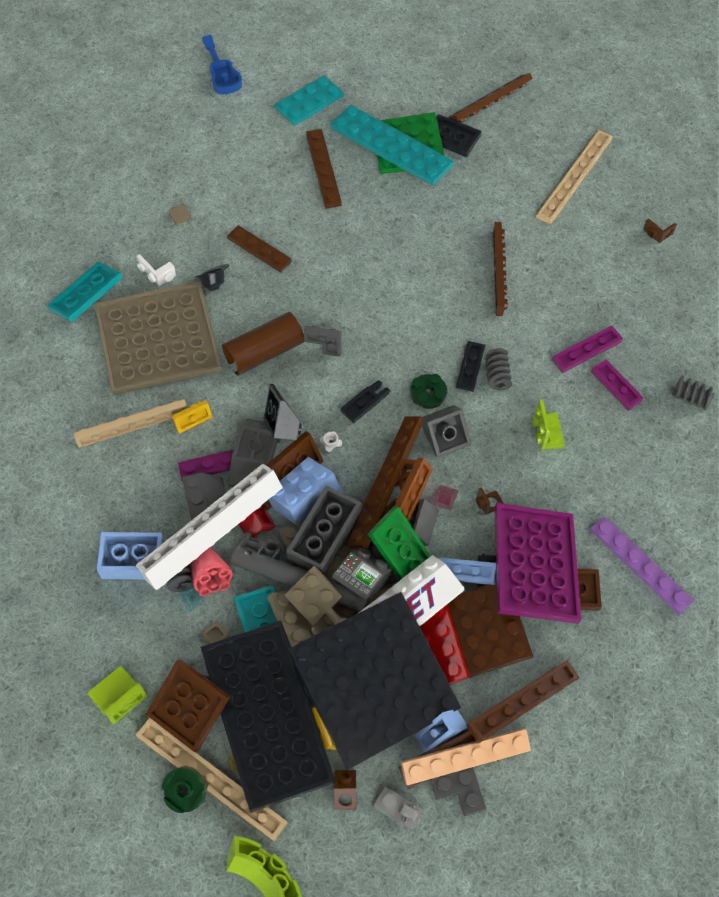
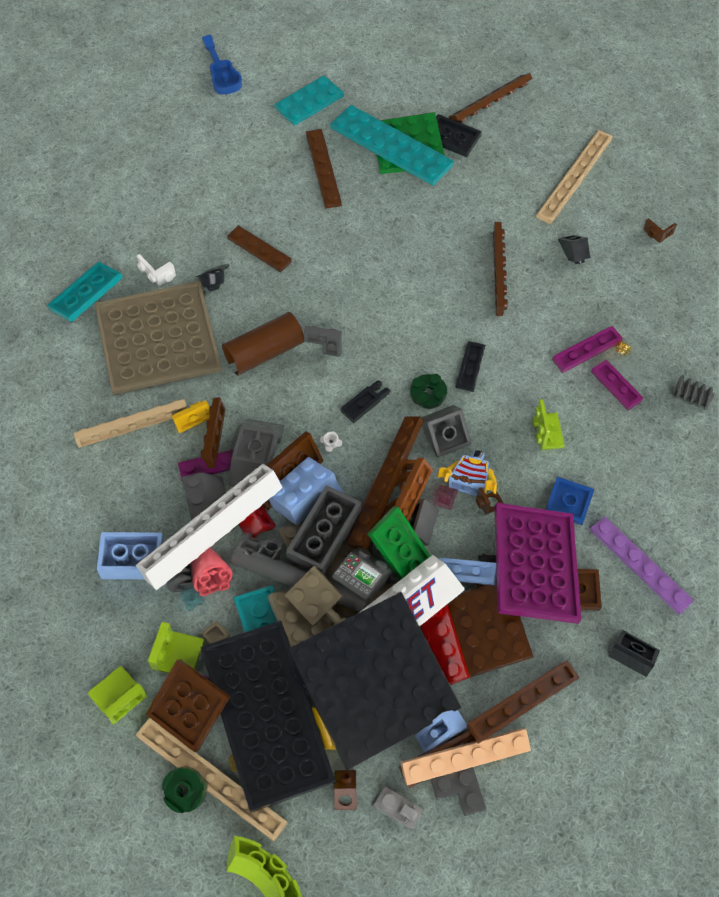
(174, 646): none -> lime bracket
(179, 214): dark tan tile -> none
(213, 435): none -> reddish brown plate
(280, 417): slope -> none
(470, 474): none -> torso
(498, 369): dark grey piece -> none
(570, 498): none -> blue plate
(575, 248): none -> black slope
(623, 348): none -> clear yellow plate
(634, 653): none -> black slope

